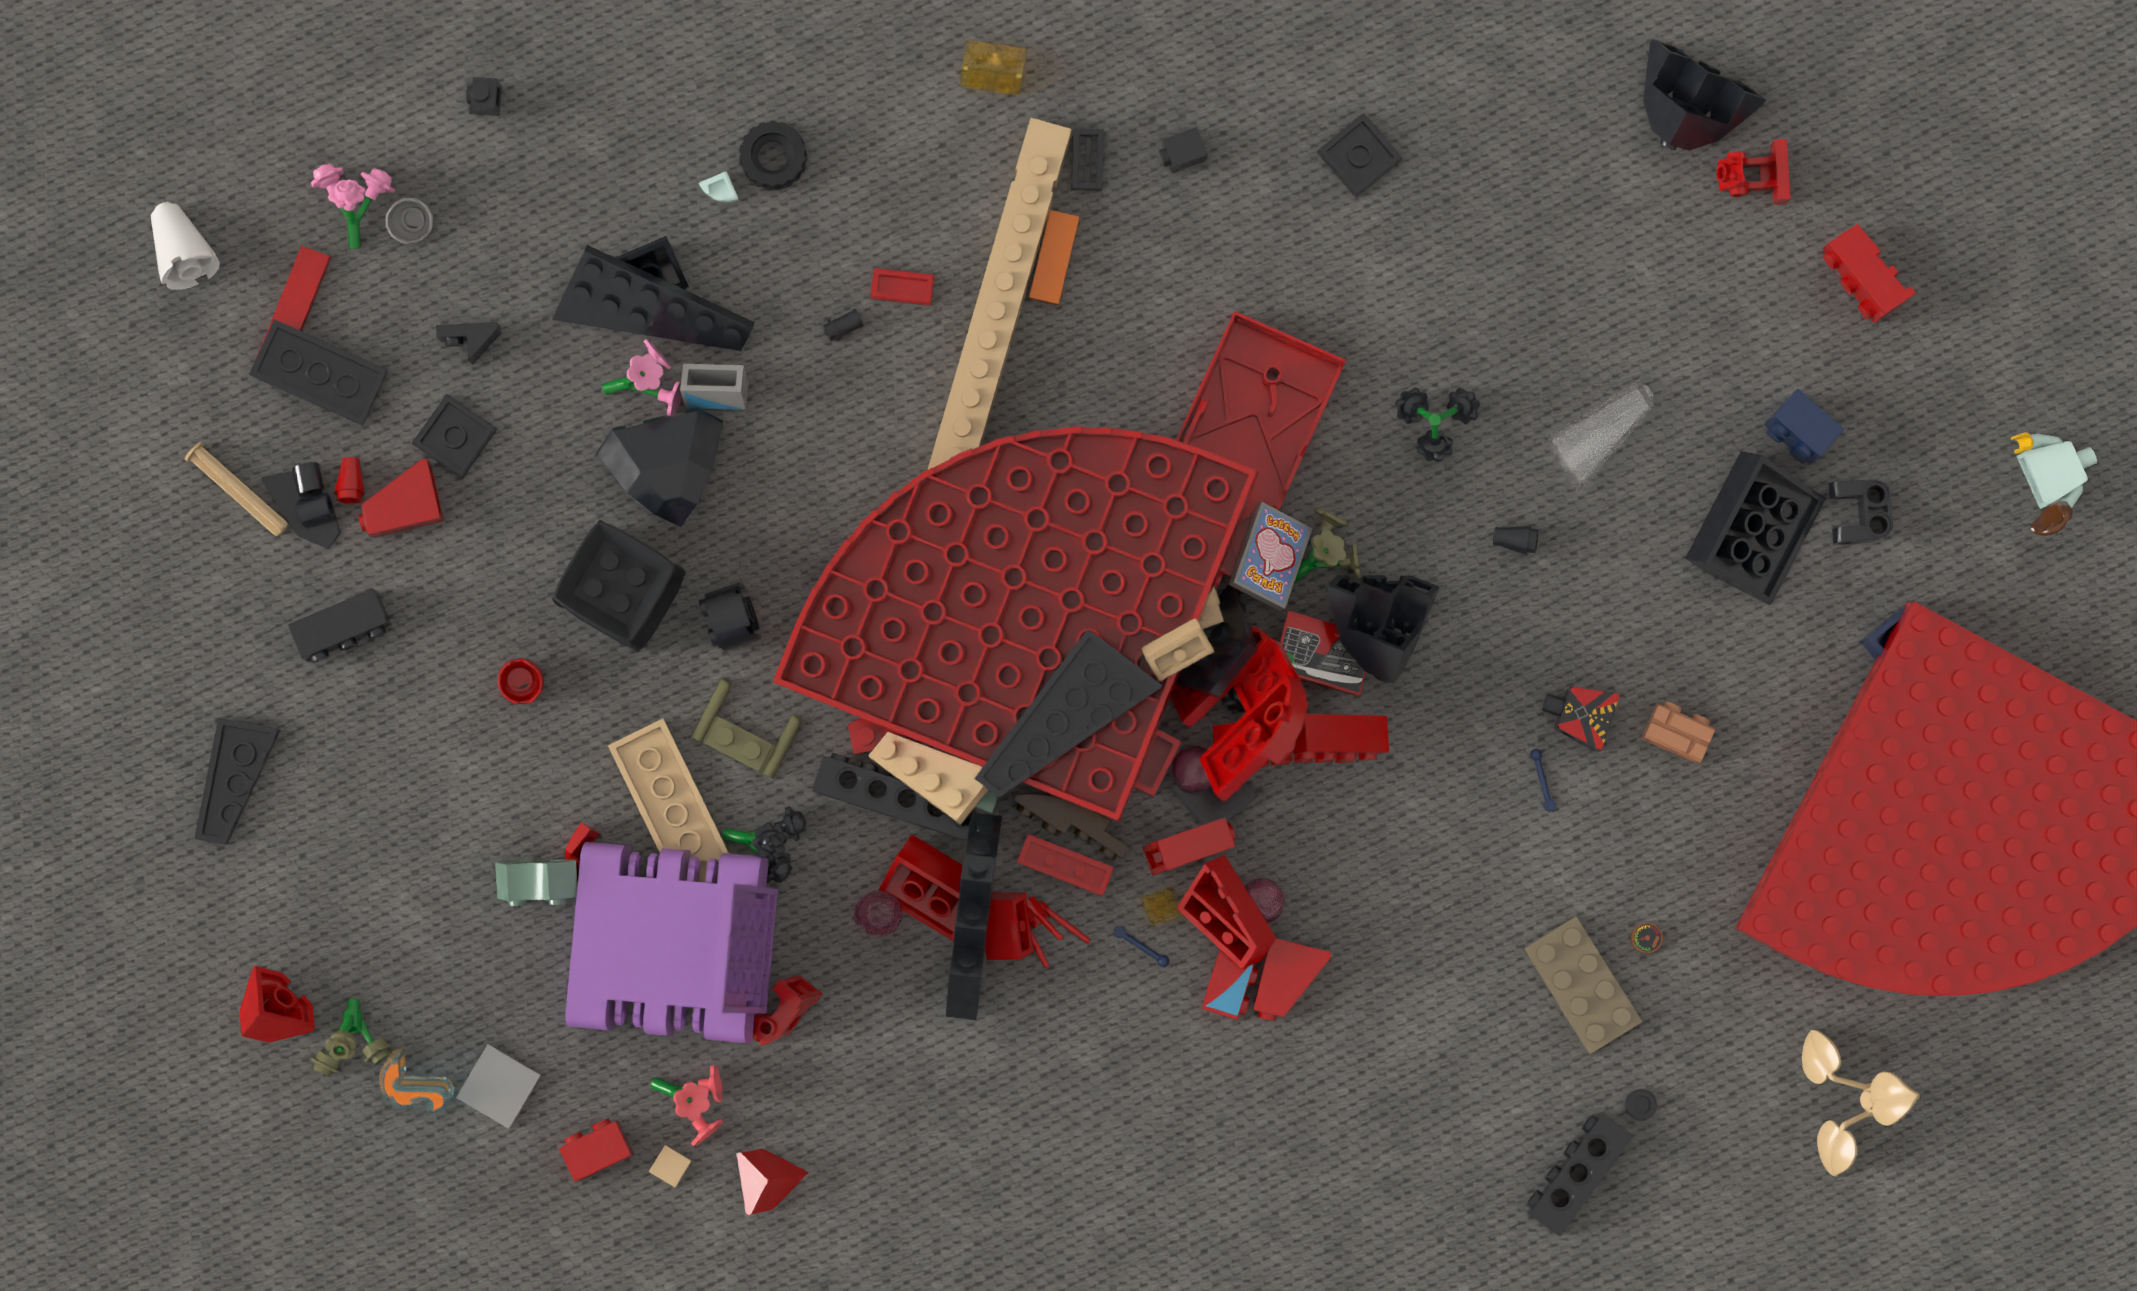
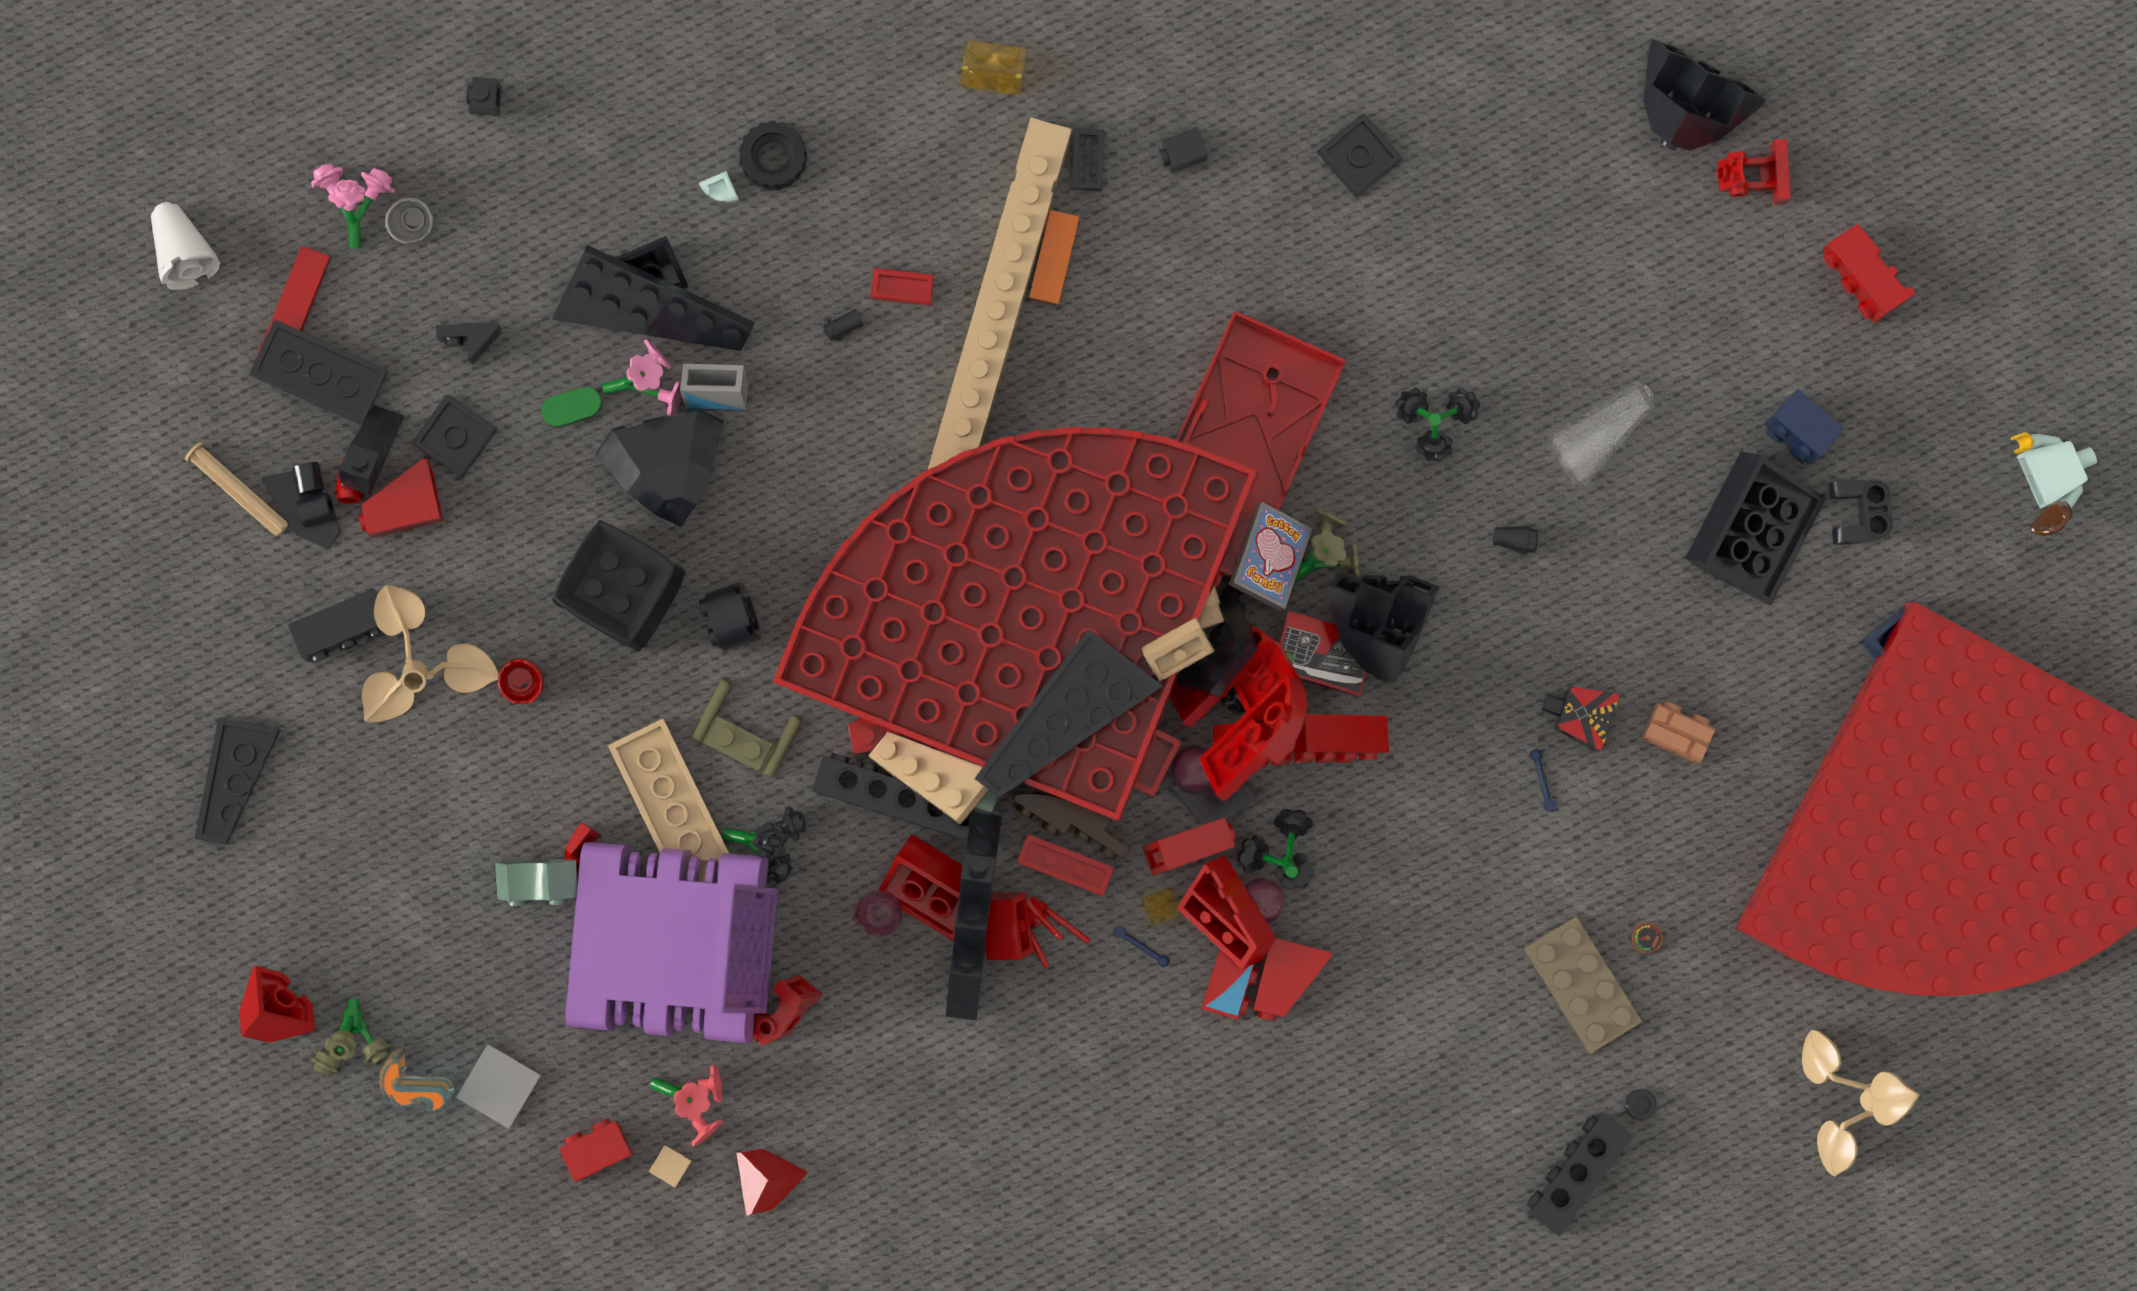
(369, 450): none -> black slope
(386, 696): none -> tan plant
(571, 407): none -> green tile
(1292, 870): none -> black plant

